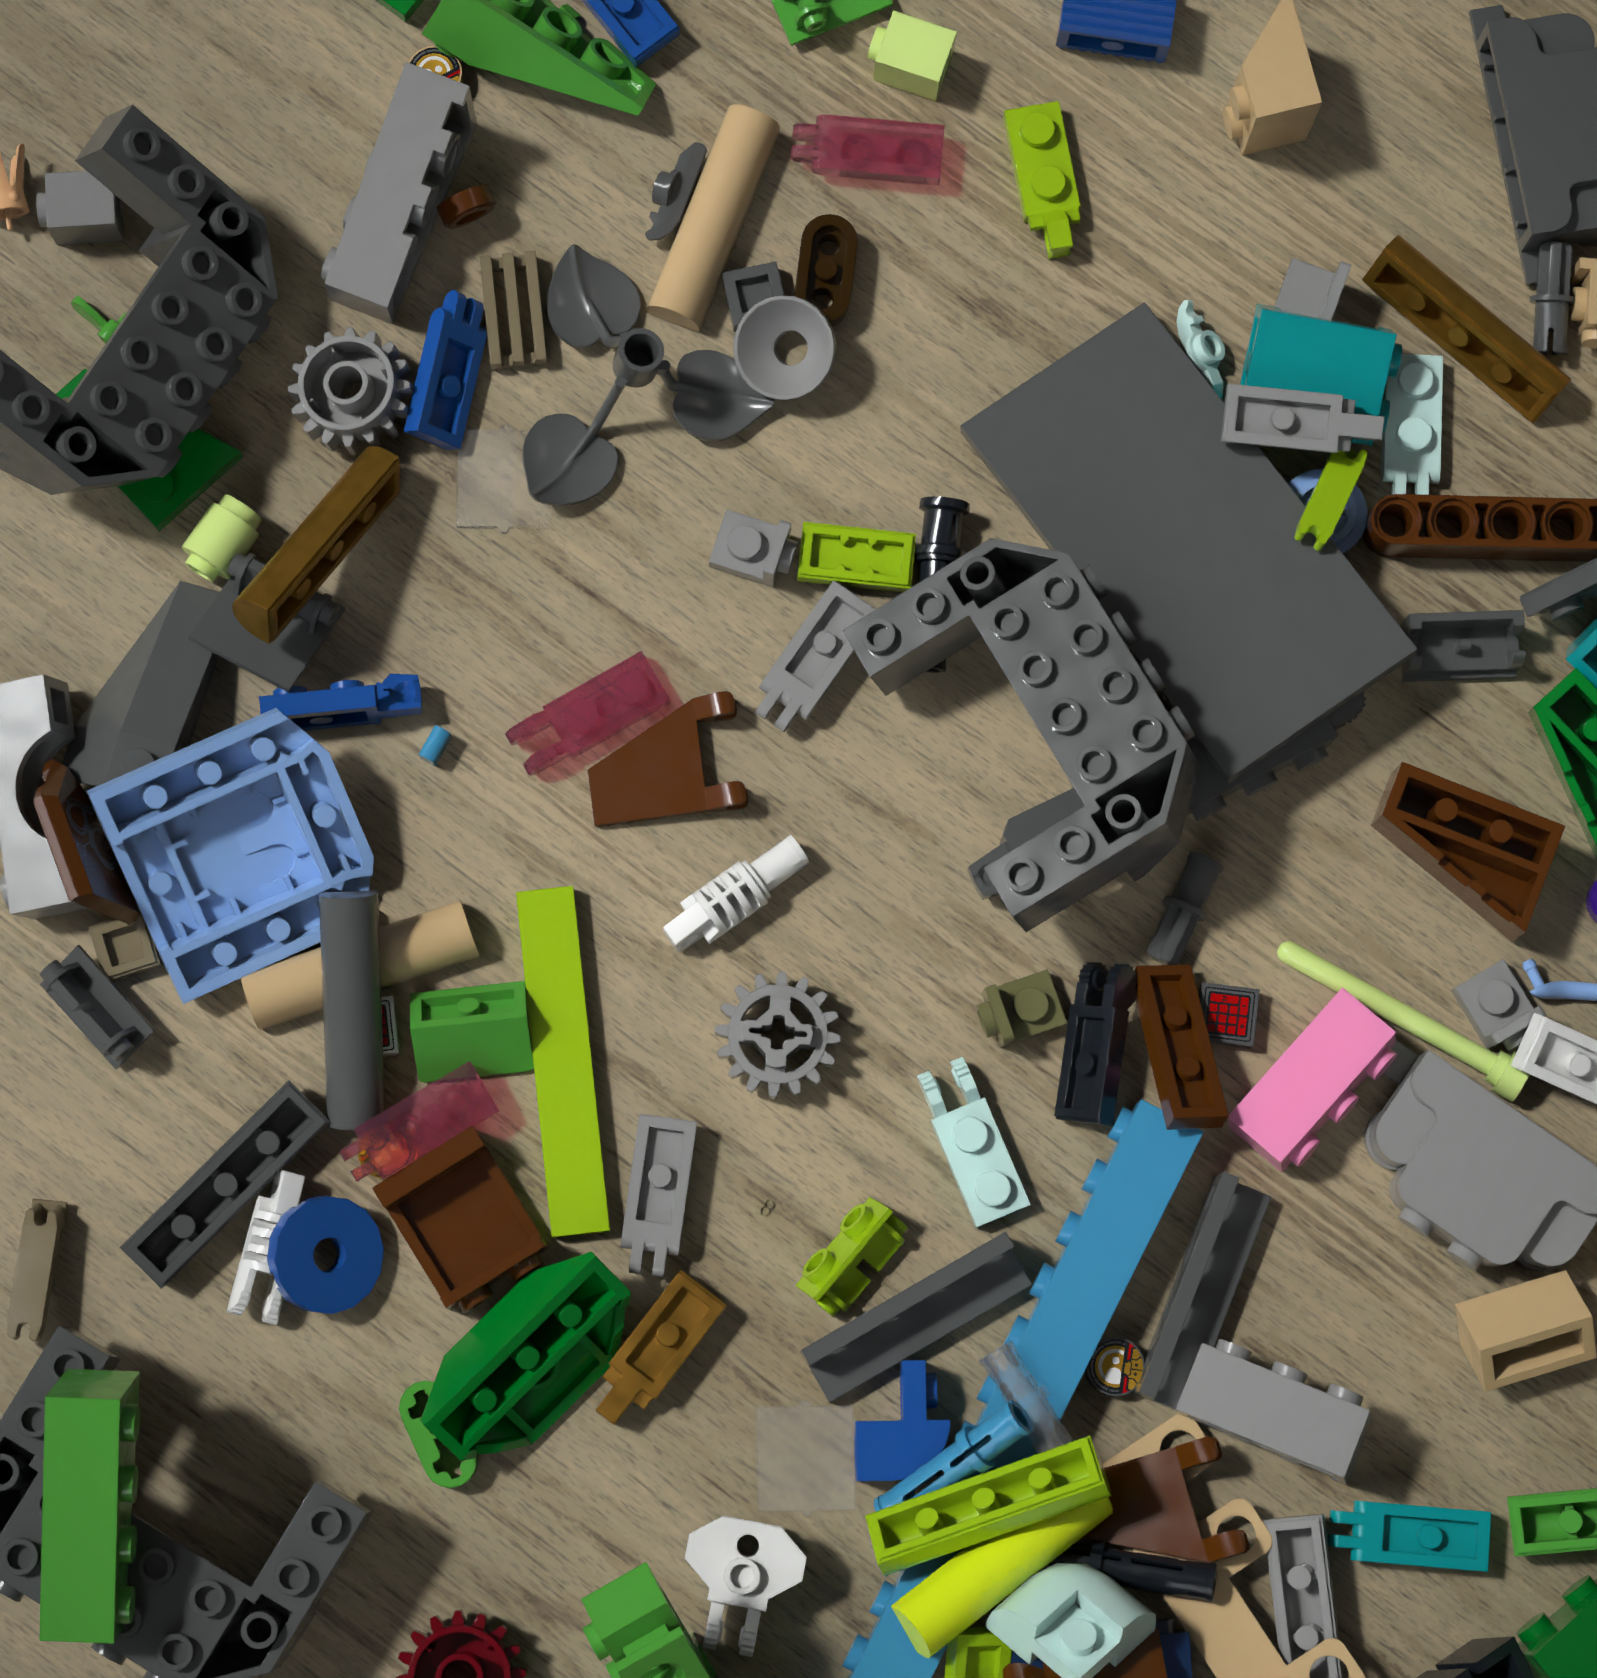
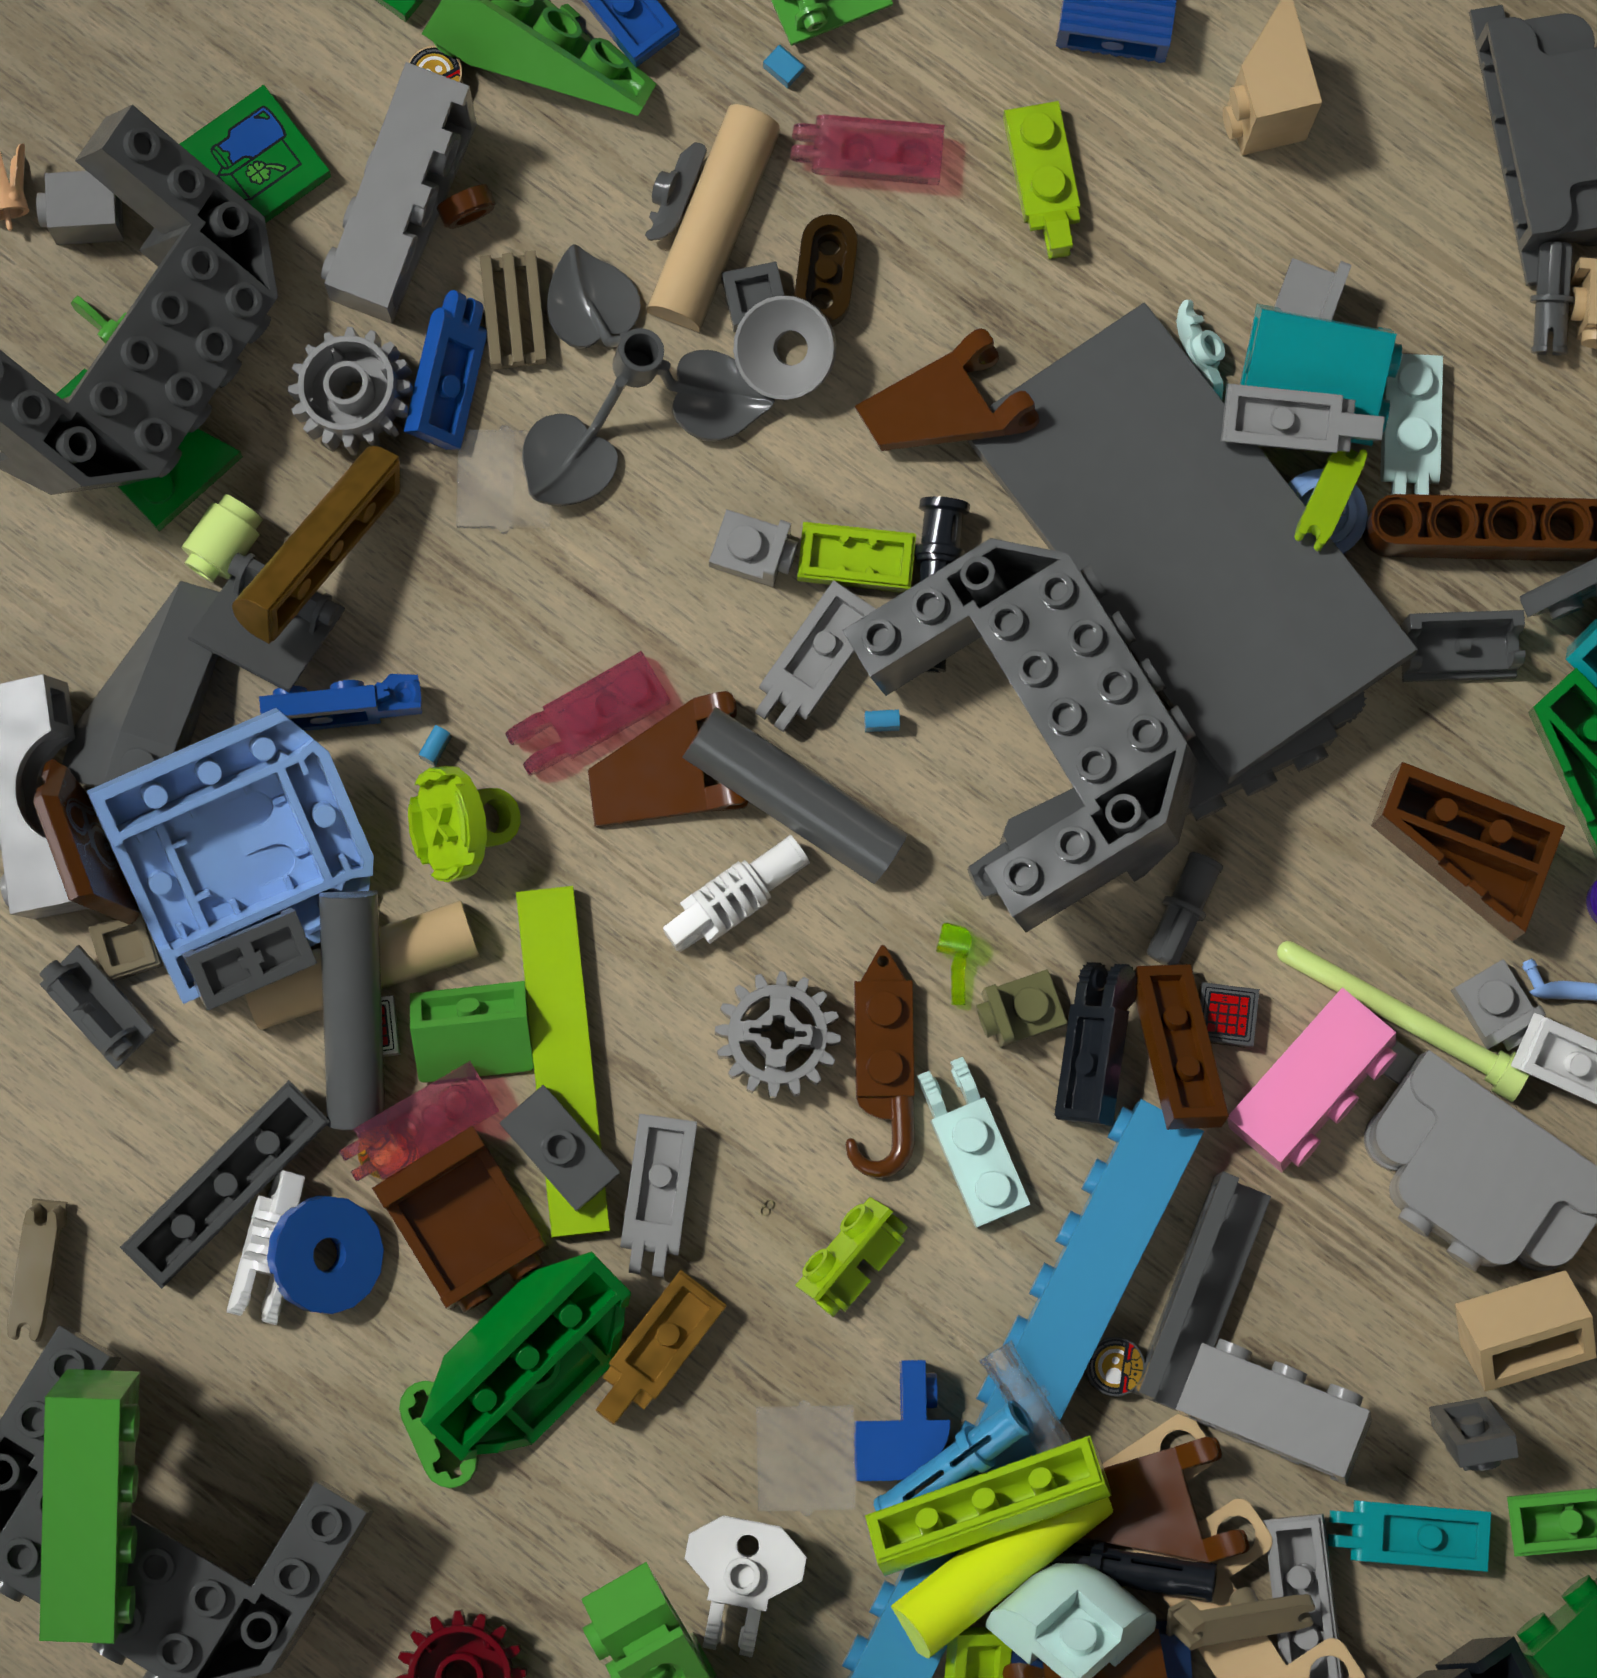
(249, 959): none -> dark grey hinge
(259, 154): none -> green tile
(450, 822): none -> lime tile
(560, 1148): none -> dark grey plate
(783, 66): none -> dark azure piece
(795, 795): none -> dark grey brick
(882, 720): none -> dark azure piece
(885, 1061): none -> reddish brown plate
(912, 55): yellowish green brick -> none
(916, 1317): dark grey fence -> none
(943, 403): none -> reddish brown flag
(956, 942): none -> clear neon green hand
(1239, 1621): none -> dark tan piece
(1466, 329): pearl gold brick -> none
(1474, 1433): none -> dark grey hinge

